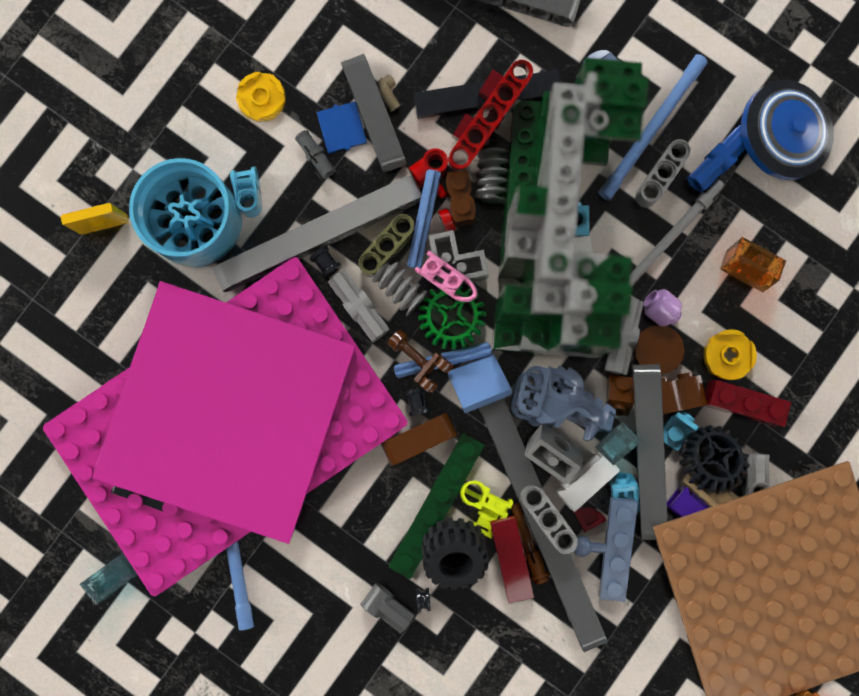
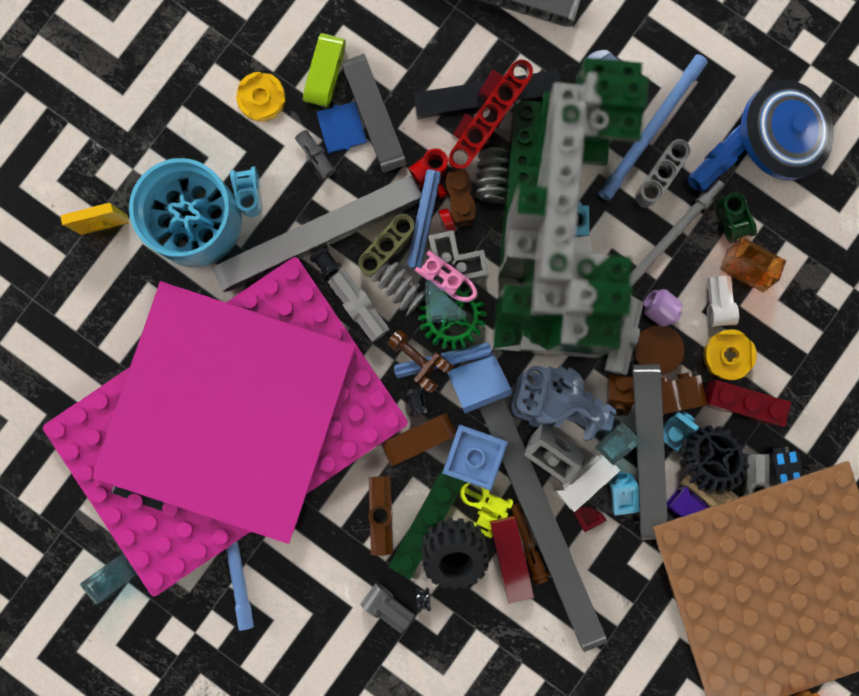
(324, 70): none -> lime beam
(380, 532): none -> reddish brown piece
(385, 85): dark tan arm -> none
(440, 307): none -> clear light blue slope
(475, 457): none -> medium blue tile
(554, 530): light grey beam -> none
(615, 550): sand blue plate -> none
(722, 309): none -> white piece
(736, 219): none -> dark green piece
(784, 465): none -> black brick

